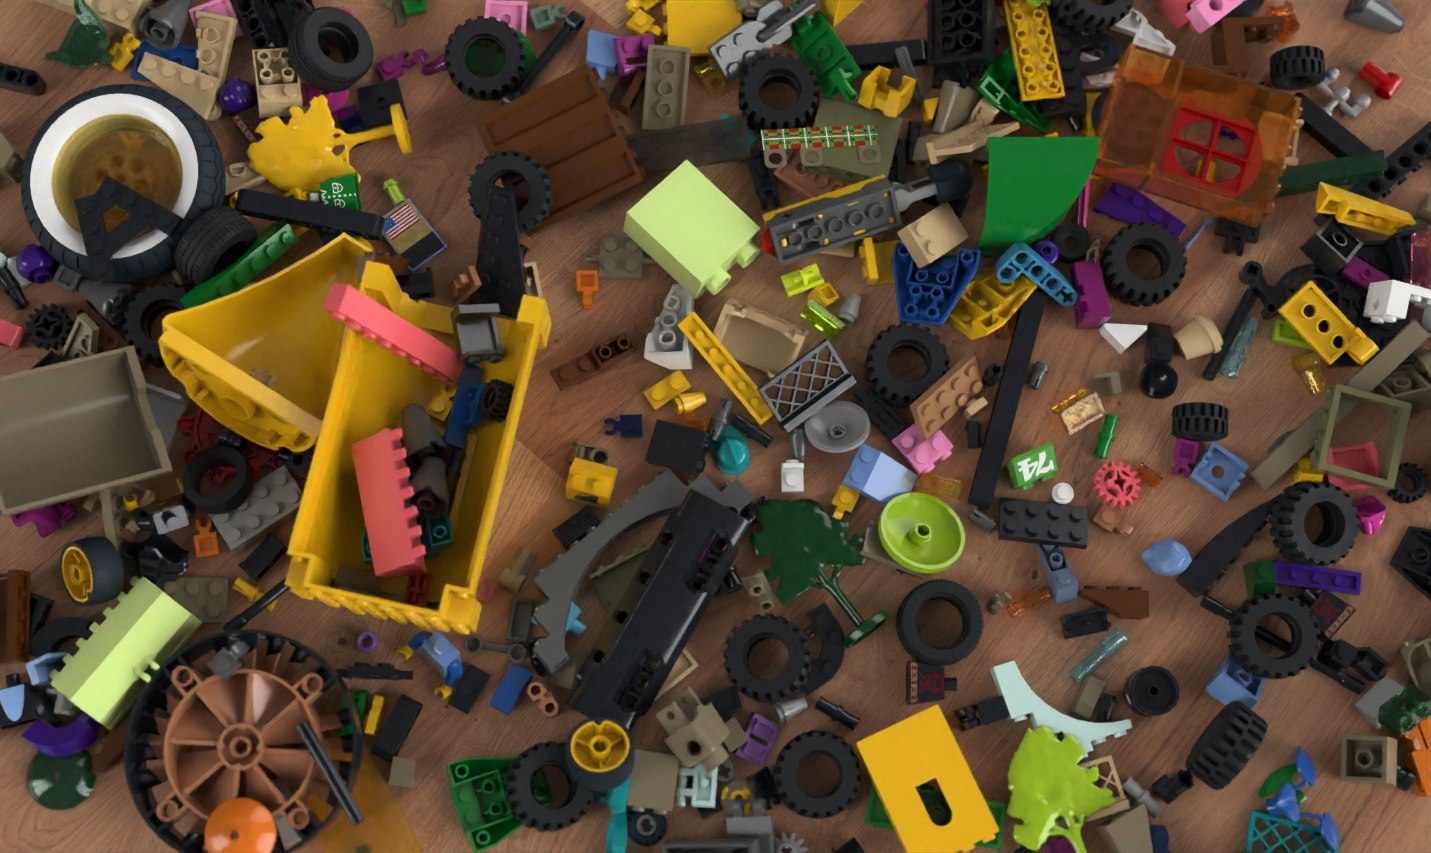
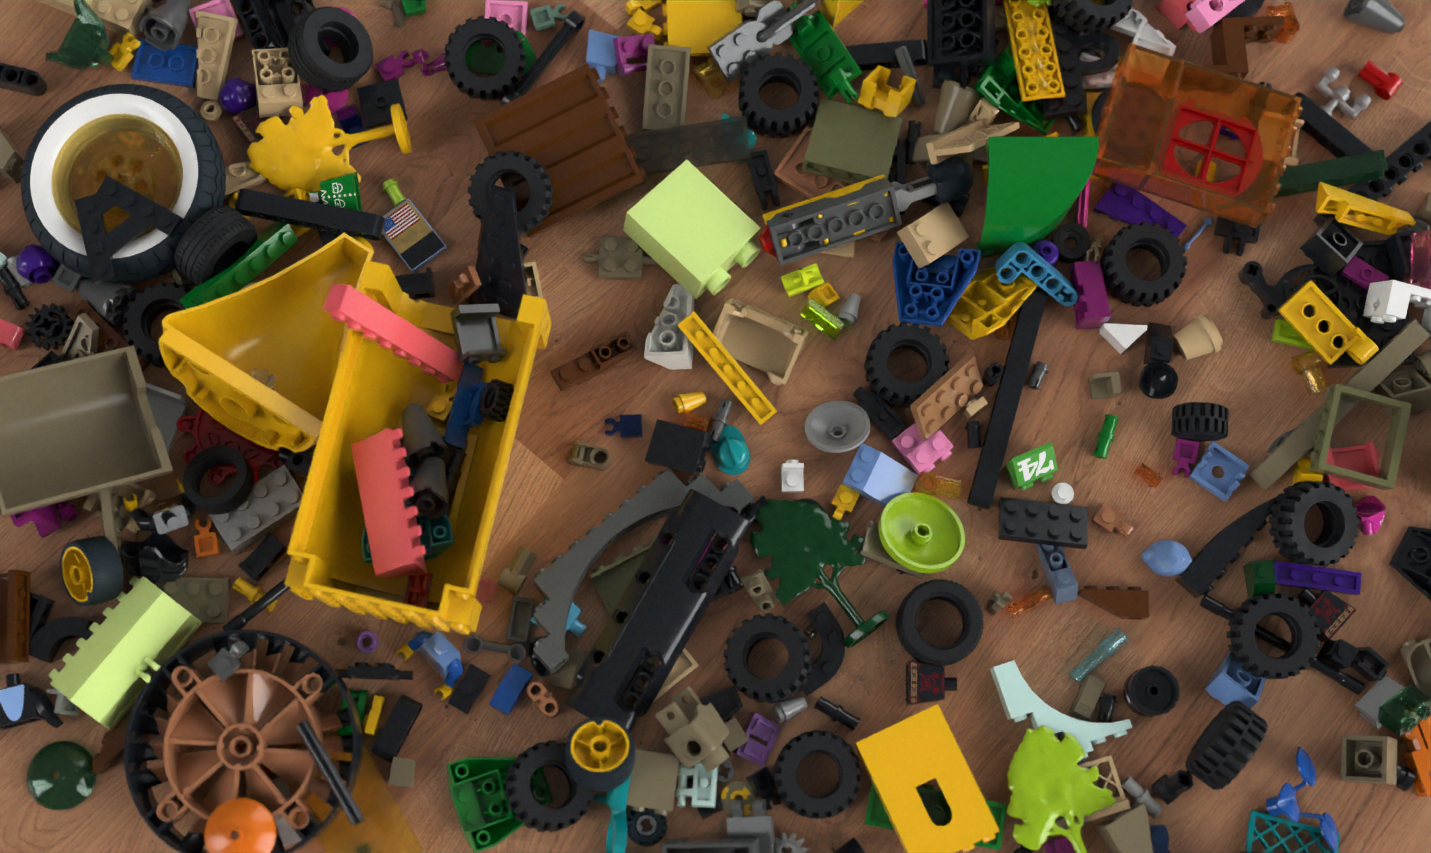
(41, 667): medium blue panel -> none
(62, 740): dark purple arch -> none
(188, 85): tan wing -> none
(232, 439): black wheel -> none
(358, 581): dark tan panel -> none
(395, 262): reddish brown slope -> none
(576, 526): black hinge -> none
(587, 284): orange plate -> none
(590, 483): yellow slope -> none
(627, 91): reddish brown panel -> none
(666, 390): yellow plate -> none
(752, 430): black pin -> none
(798, 444): dark grey cone -> none
(812, 402): fence -> none
(814, 138): piece -> none
(877, 261): yellow bracket -> none
(928, 110): yellow slope -> none
(967, 717): black wheel -> none
(984, 521): dark grey pin -> none
(992, 710): black panel -> none
(1079, 410): clear yellow bracket -> none
(1085, 623): black hinge -> none
(1117, 482): coral gear -> none
(1230, 334): black axle -> none
(1237, 355): clear light blue pin -> none
(1277, 779): green piece -> none
(1297, 67): black tyre -> none
(1419, 484): black tyre -> none

